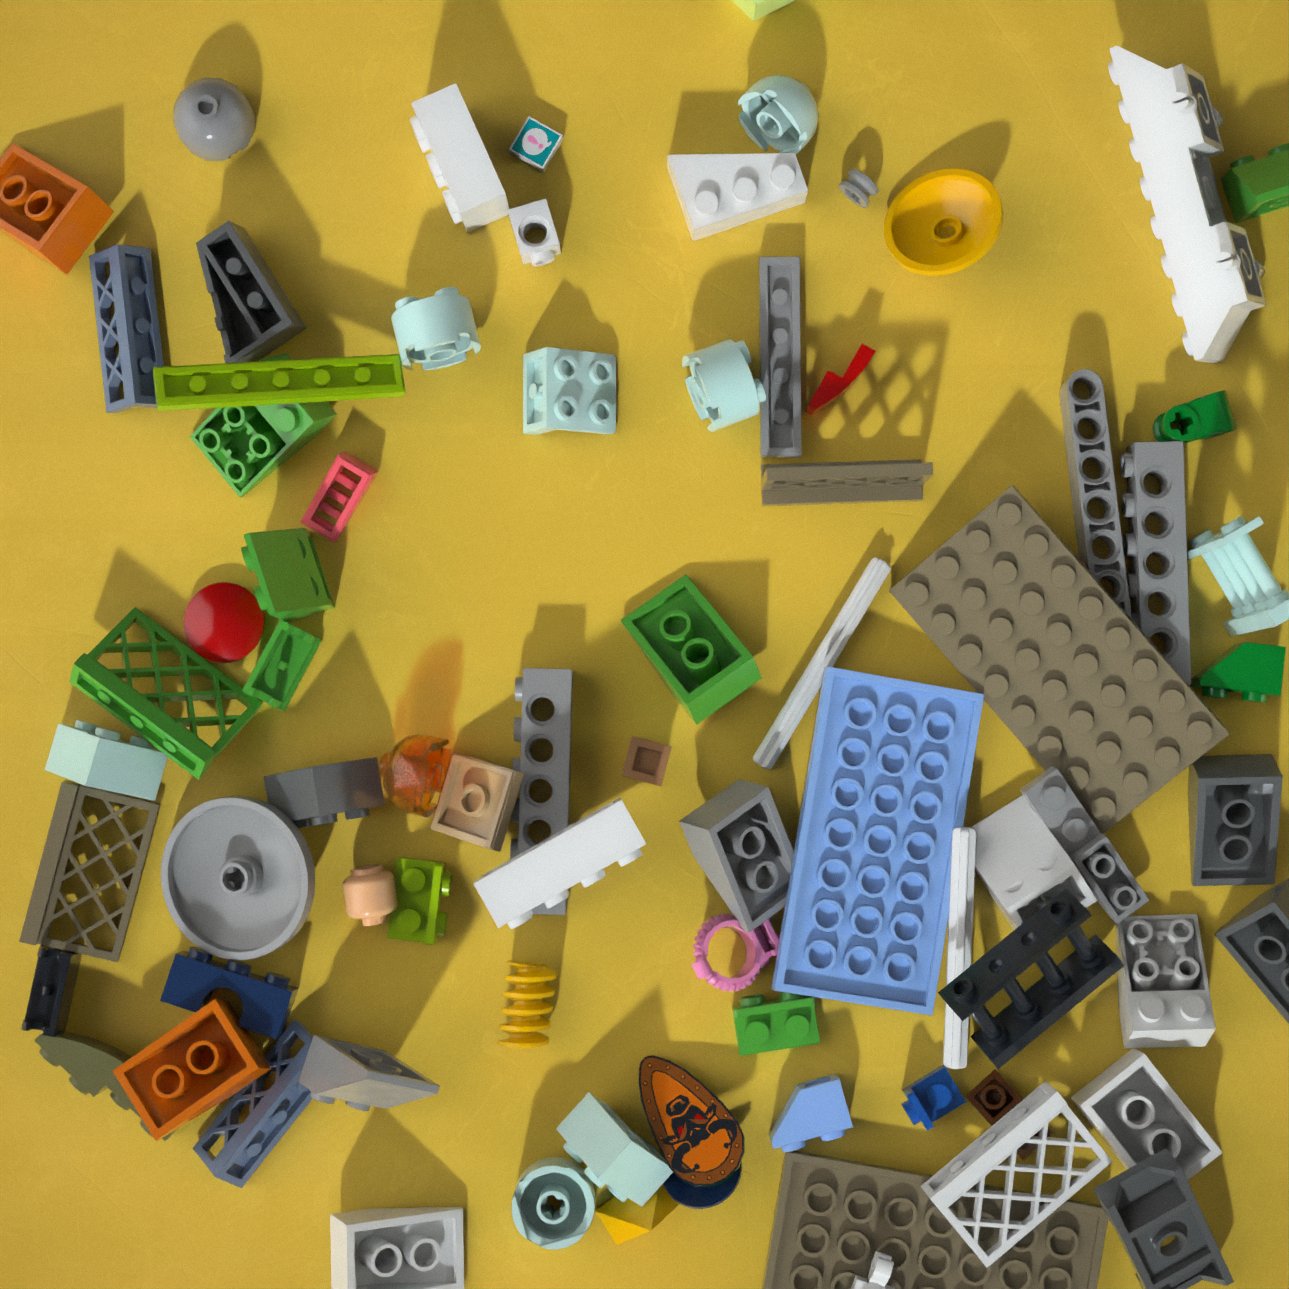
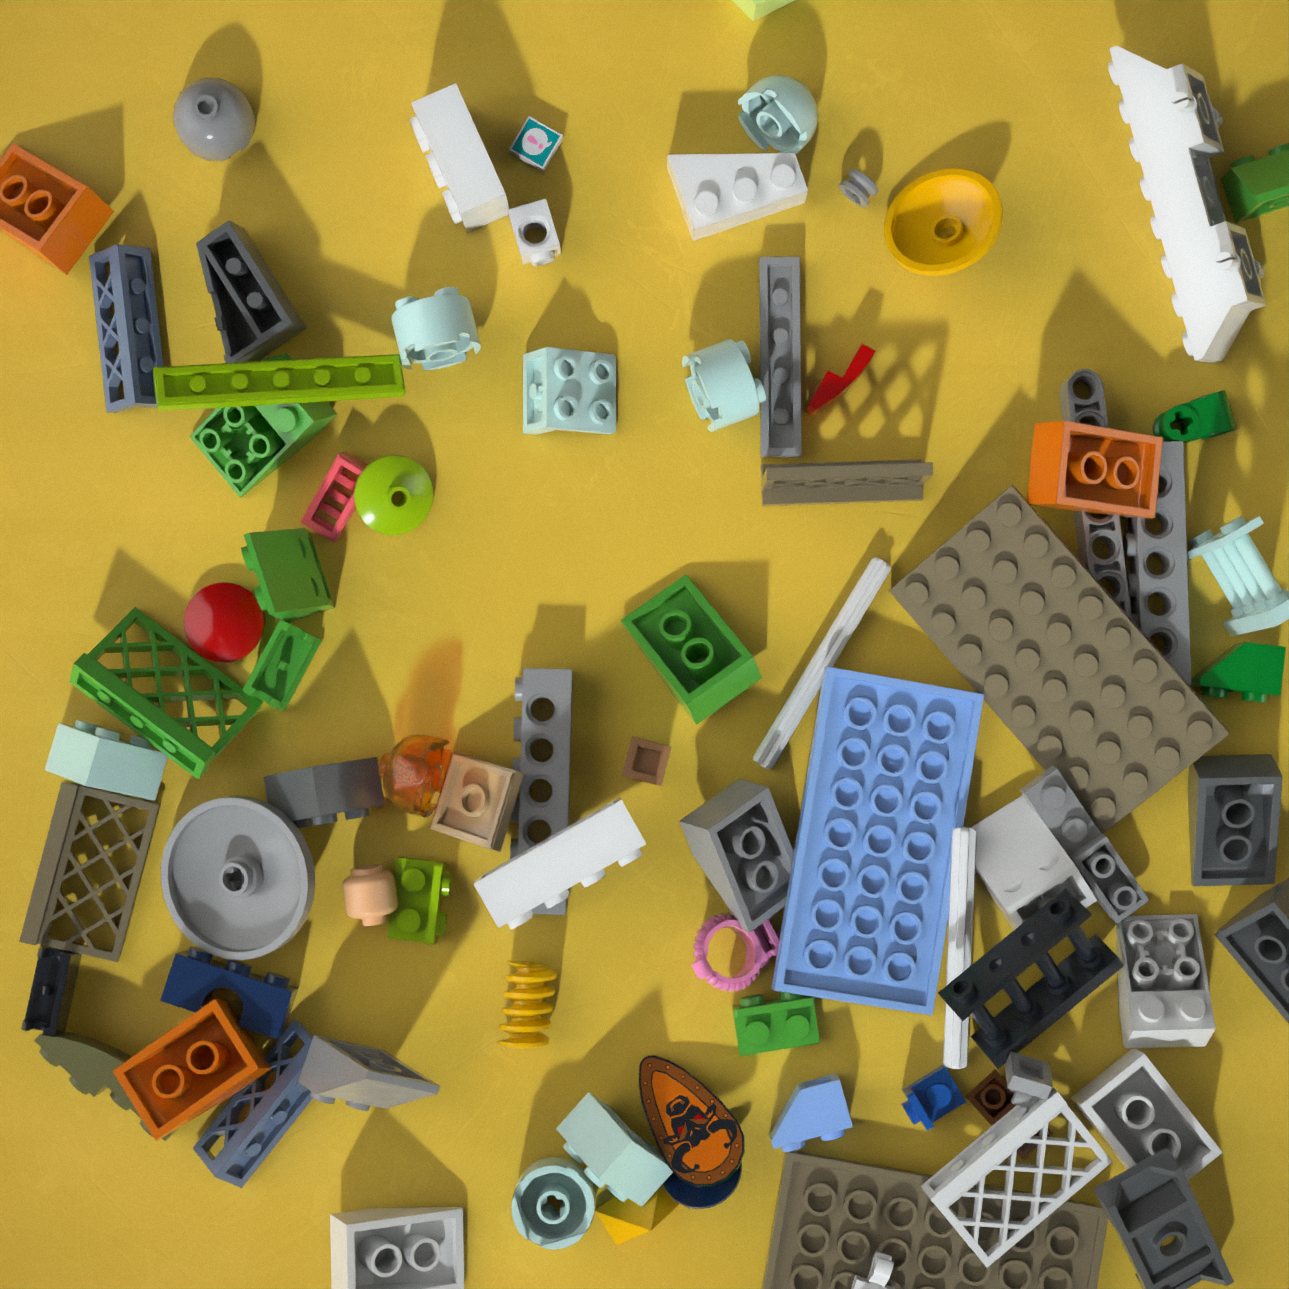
(377, 486): none -> lime dish
(1027, 1079): none -> light grey tile
(1094, 469): none -> orange slope

